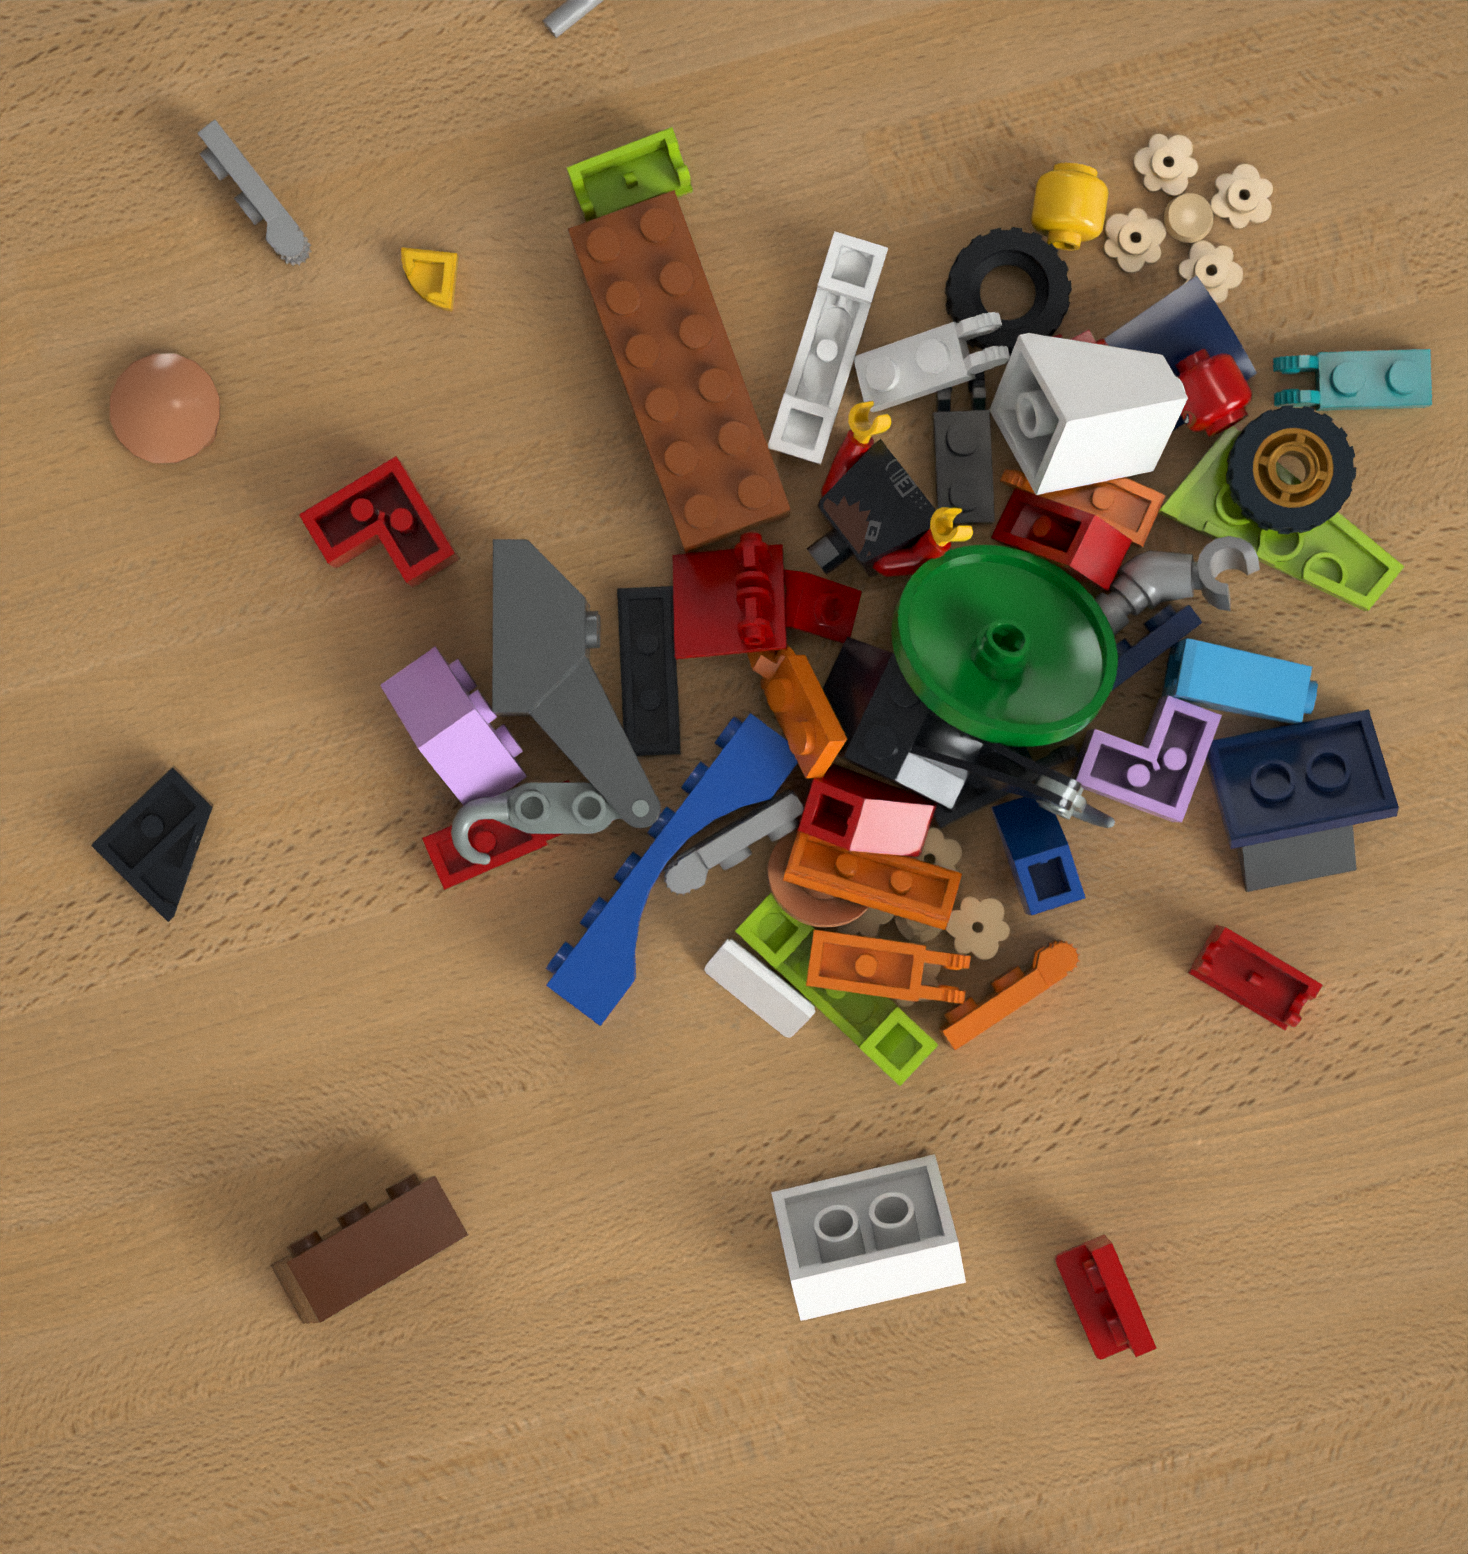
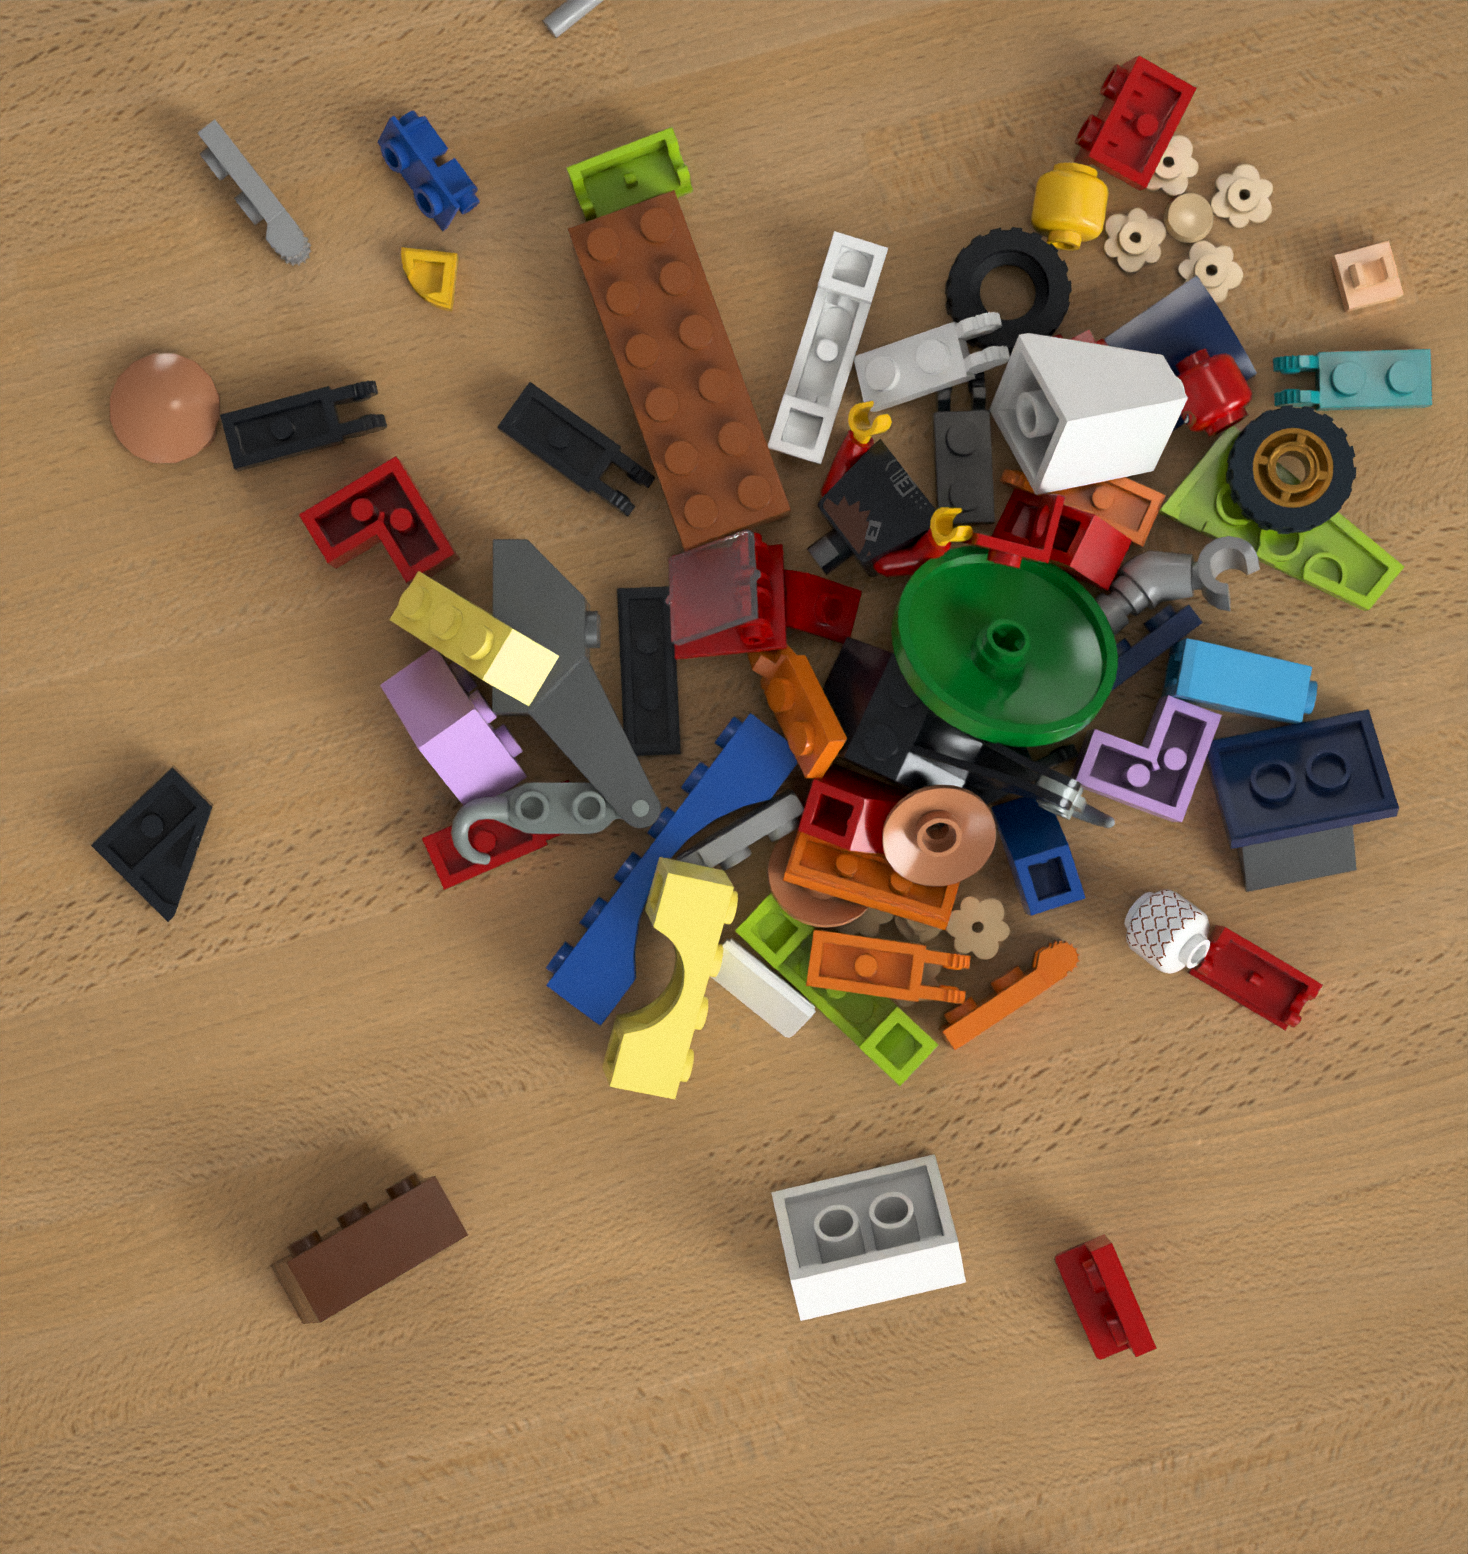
(296, 425): none -> black hinge
(410, 149): none -> blue hinge
(473, 638): none -> light yellow arch
(570, 446): none -> black hinge
(652, 1044): none -> light yellow arch
(713, 587): none -> clear piece
(942, 854): none -> nougat dish
(1040, 542): none -> red bracket
(1134, 121): none -> red bracket
(1167, 931): none -> white head
(1367, 276): none -> light nougat tile

